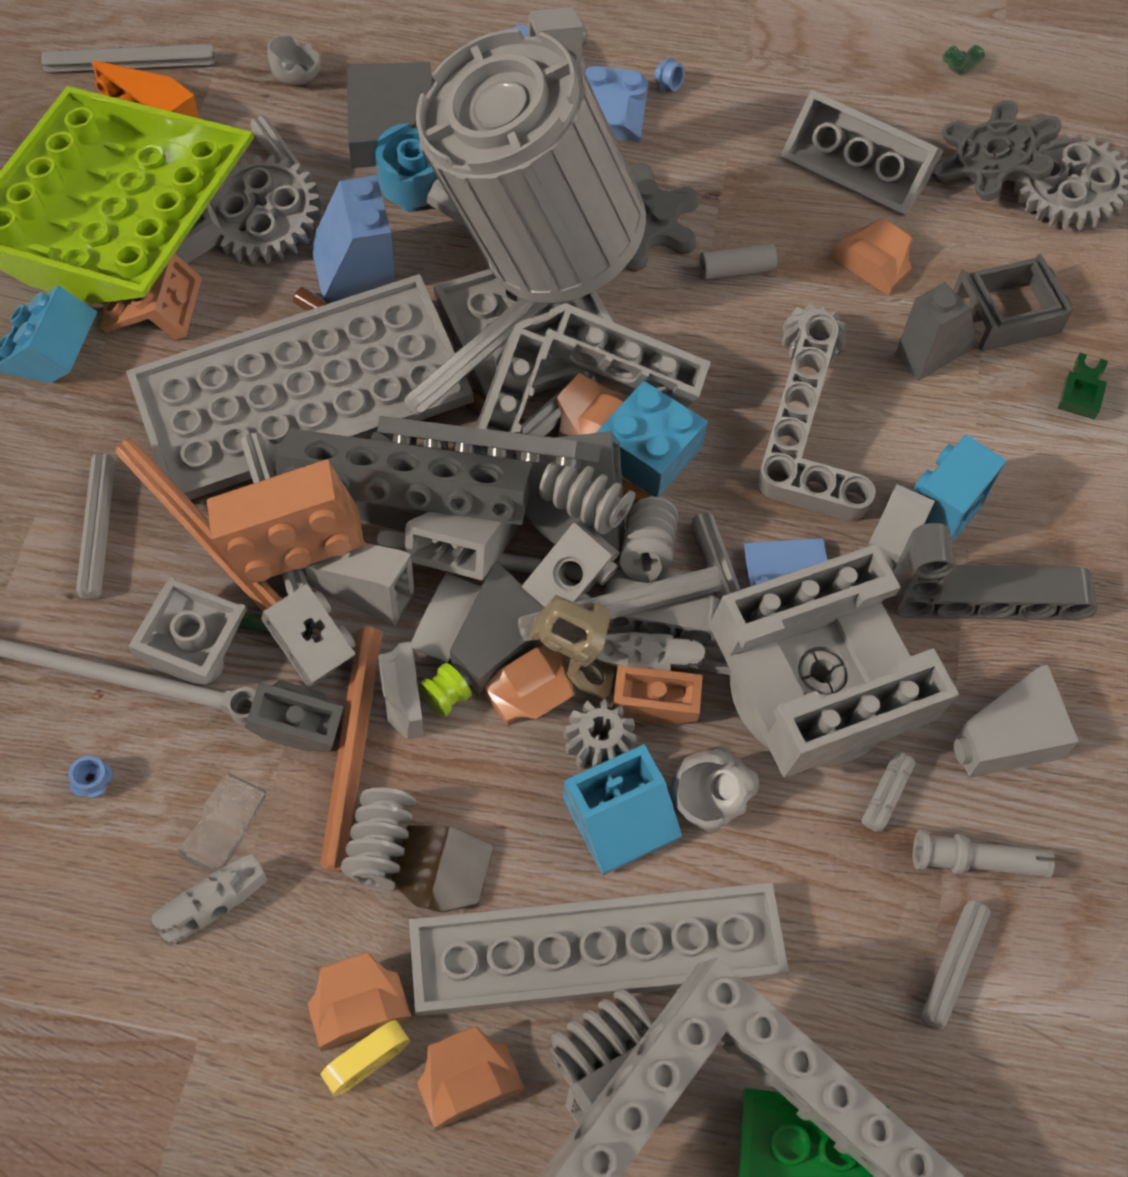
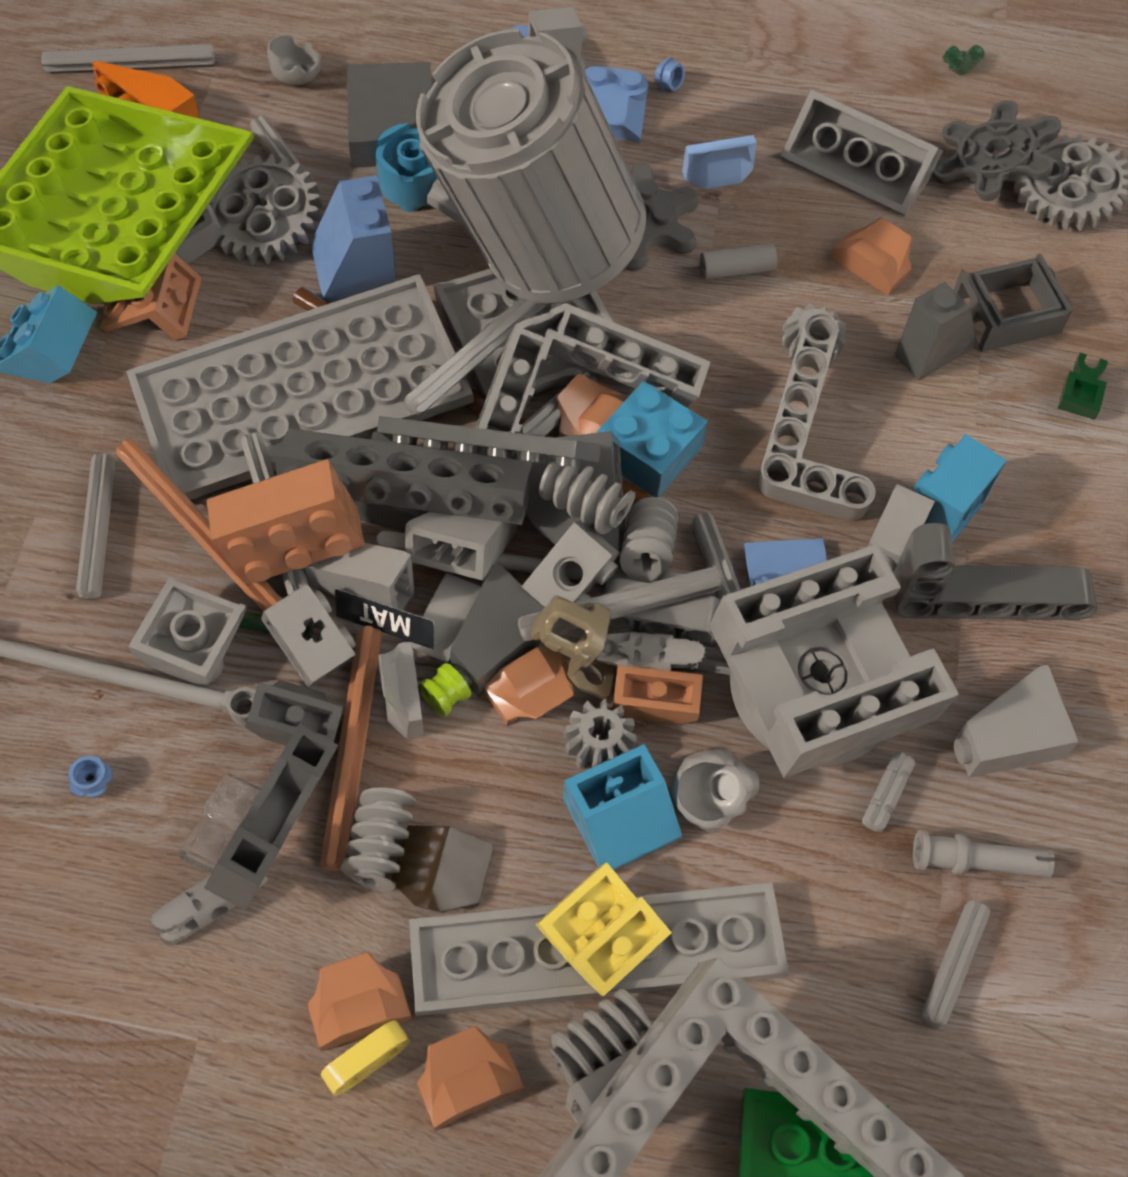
(270, 818): none -> dark grey arch
(385, 618): none -> black sticker
(603, 929): none -> light yellow slope
(719, 162): none -> light blue slope

